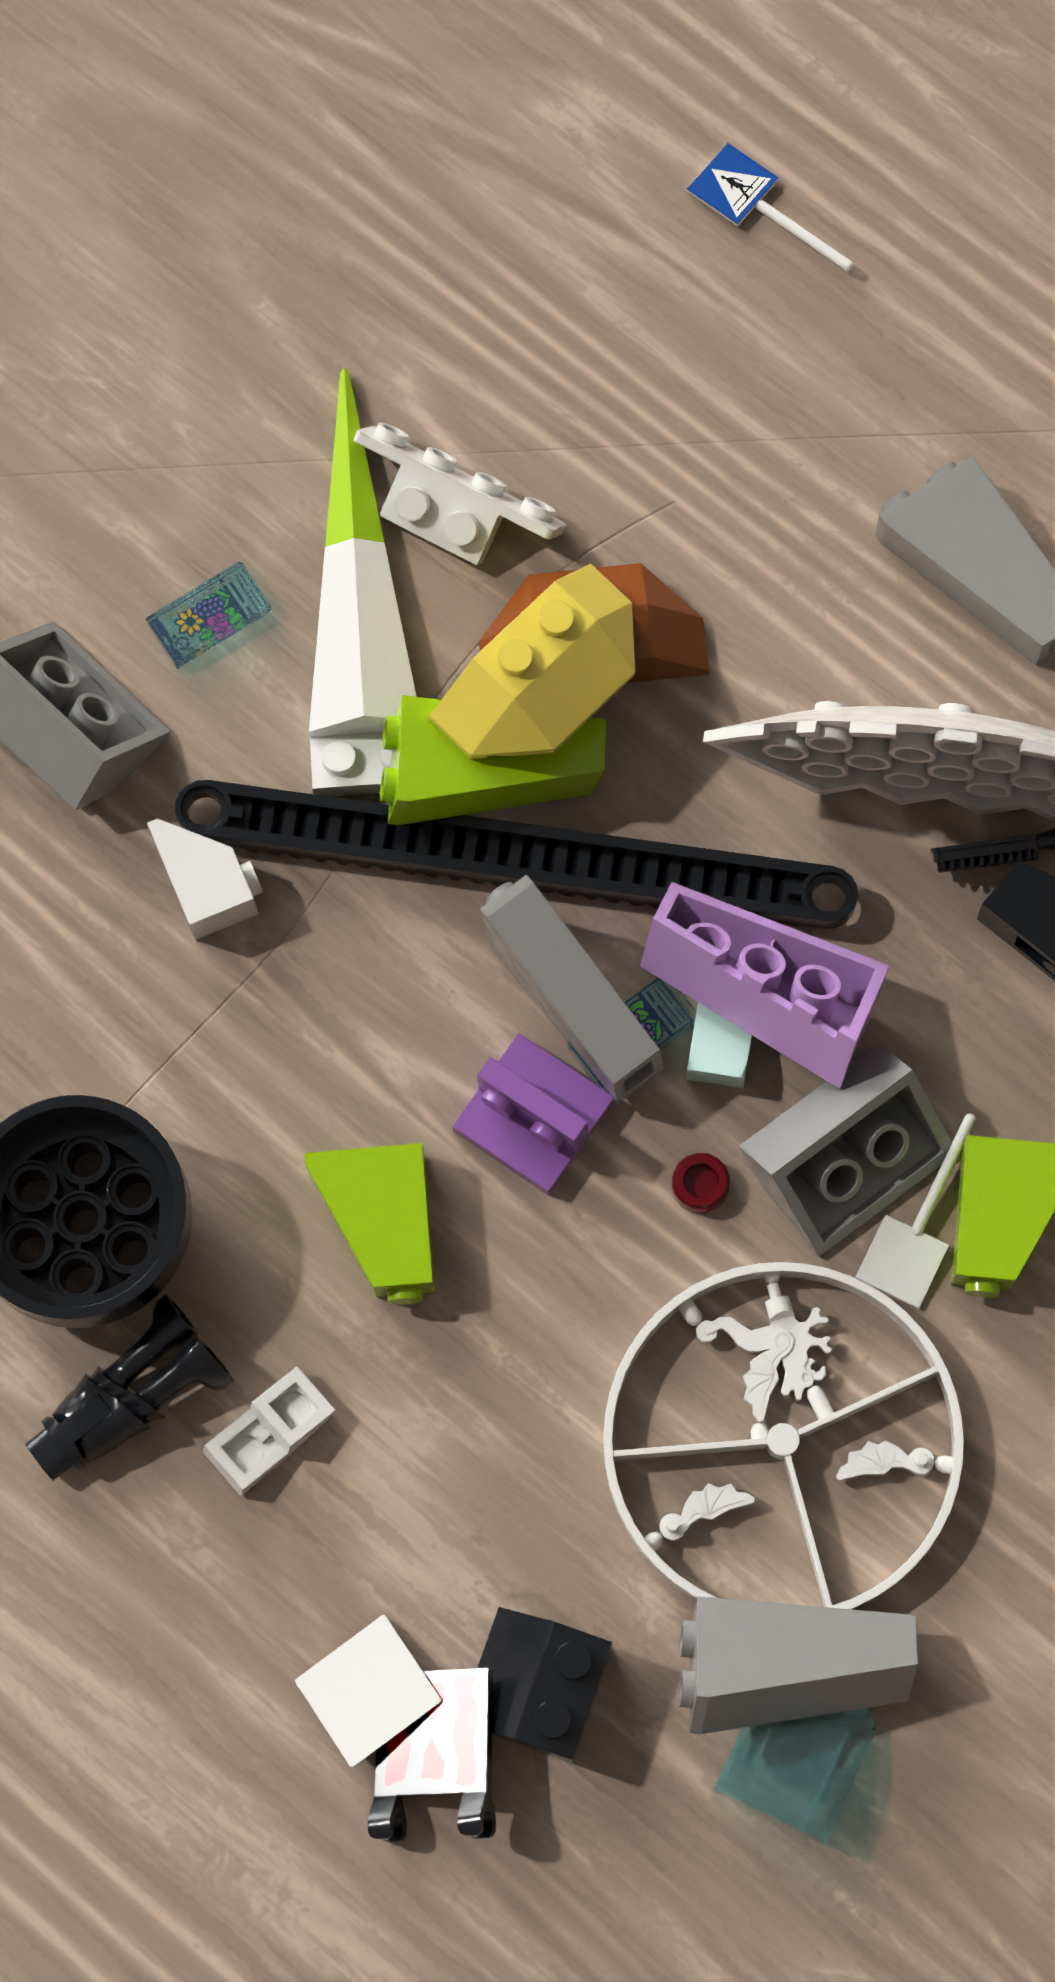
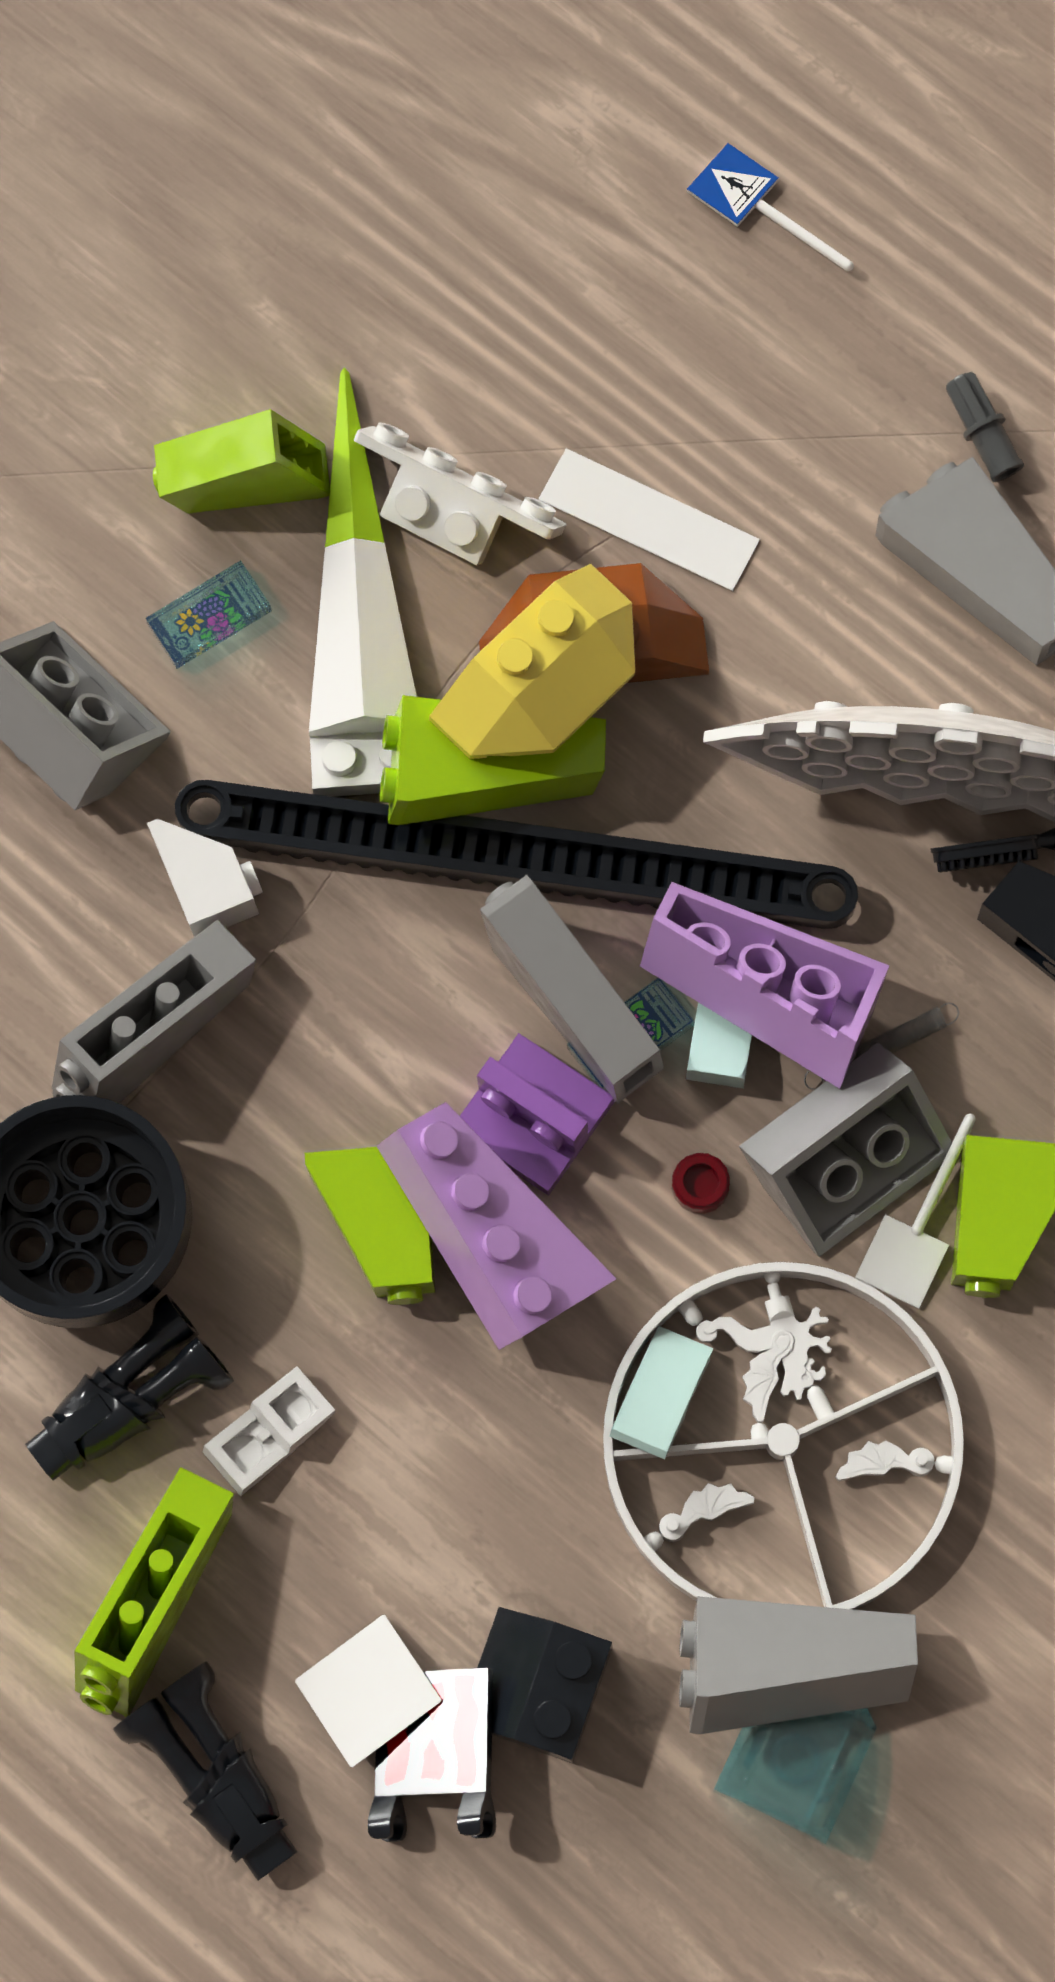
(150, 1594): none -> lime slope
(153, 1017): none -> light grey slope
(231, 1793): none -> black piece
(241, 465): none -> lime slope
(490, 1227): none -> lavender wedge
(649, 519): none -> white sticker
(661, 1392): none -> light aqua slope
(904, 1040): none -> light grey piece
(984, 426): none -> dark grey axle

